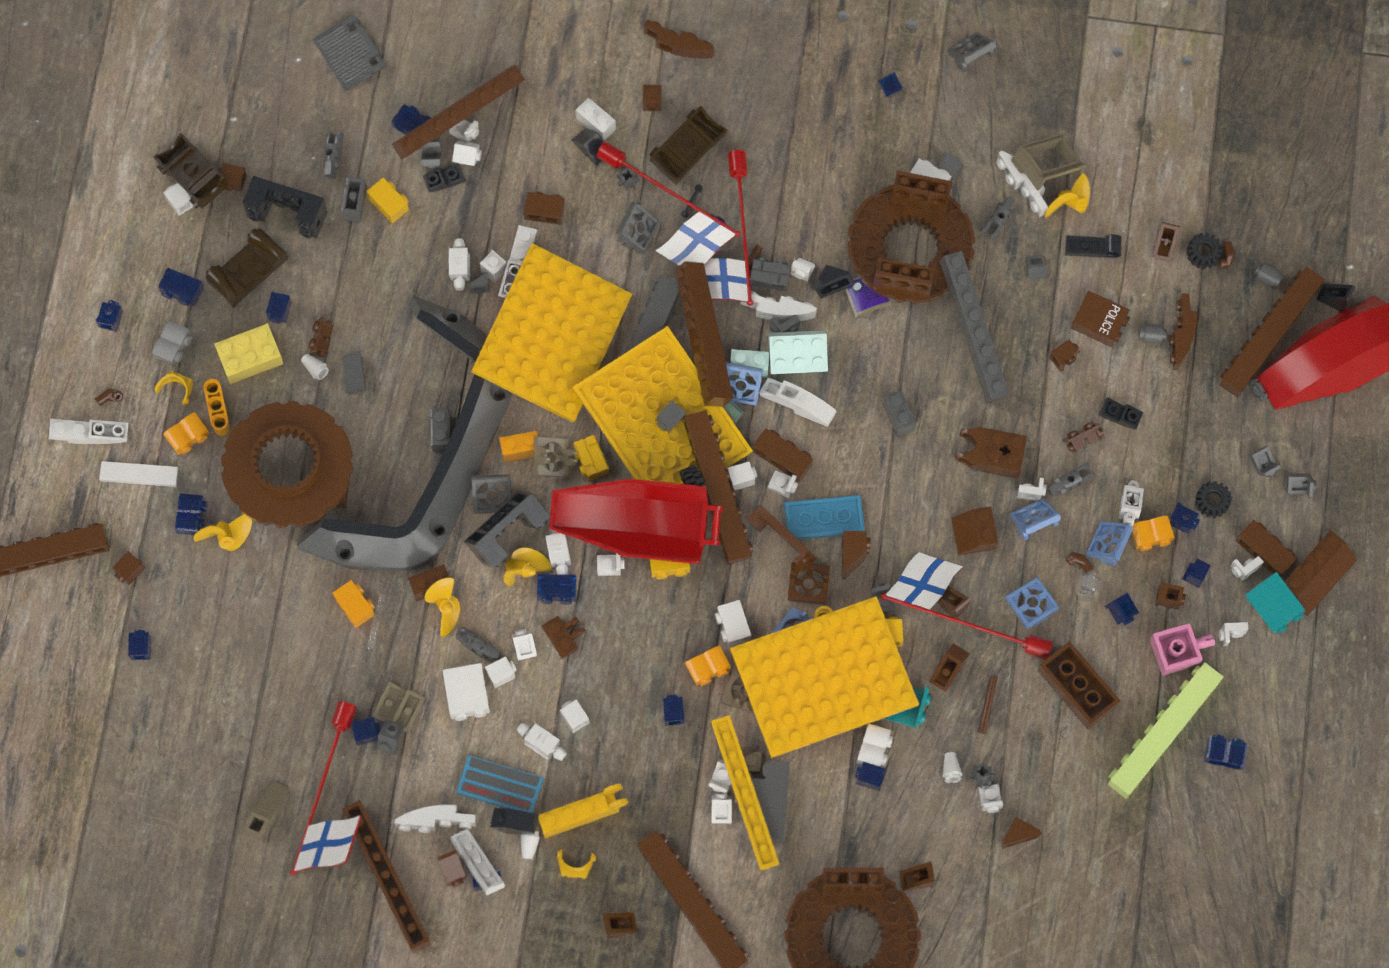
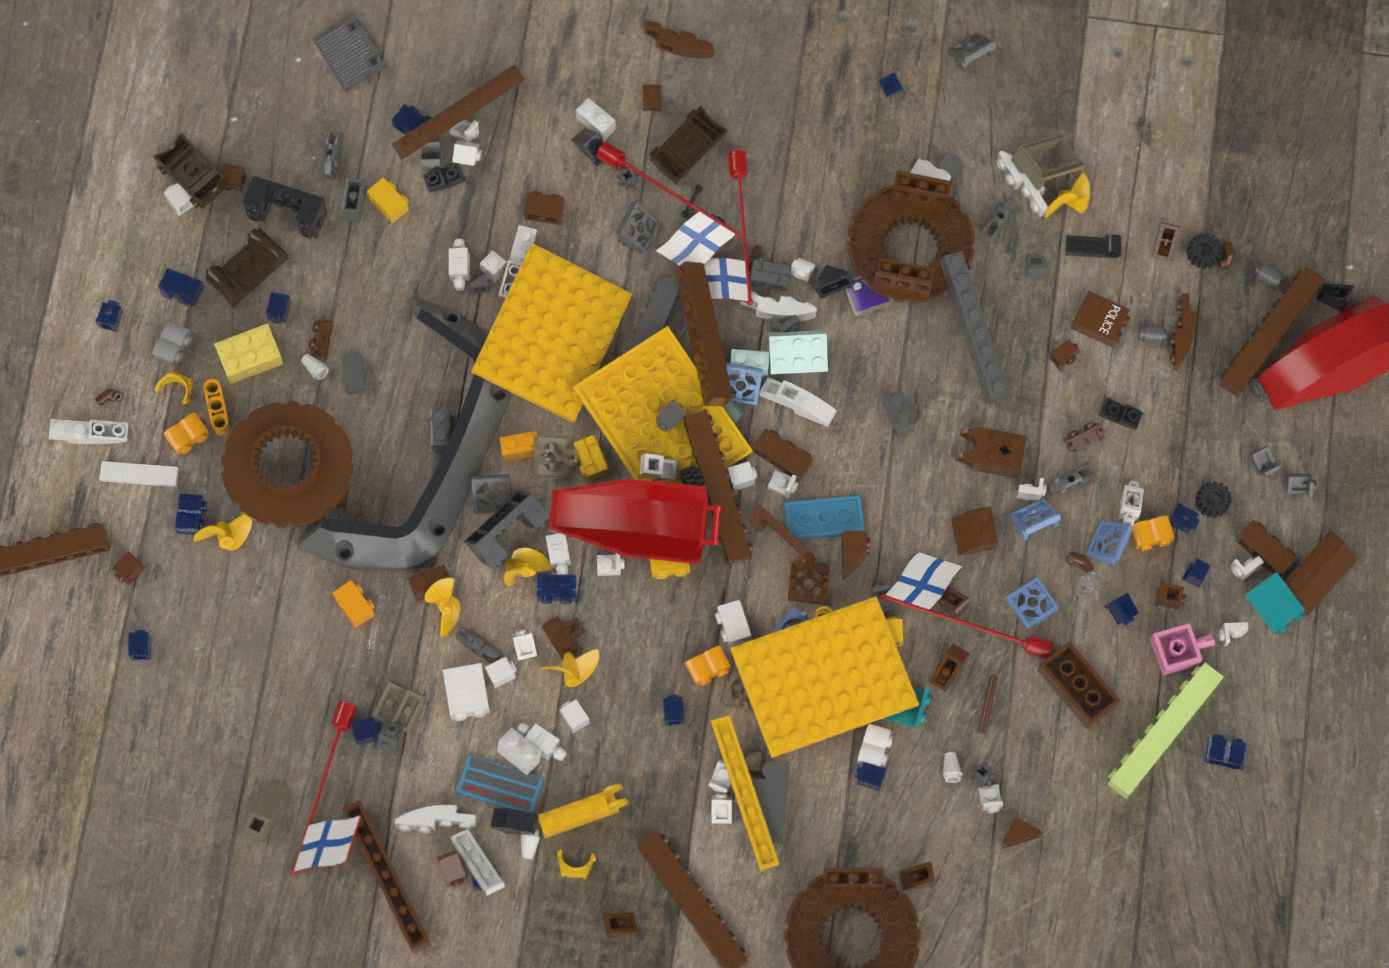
(519, 751): none -> white brick
(577, 669): none -> yellow piece
(657, 467): none -> white brick

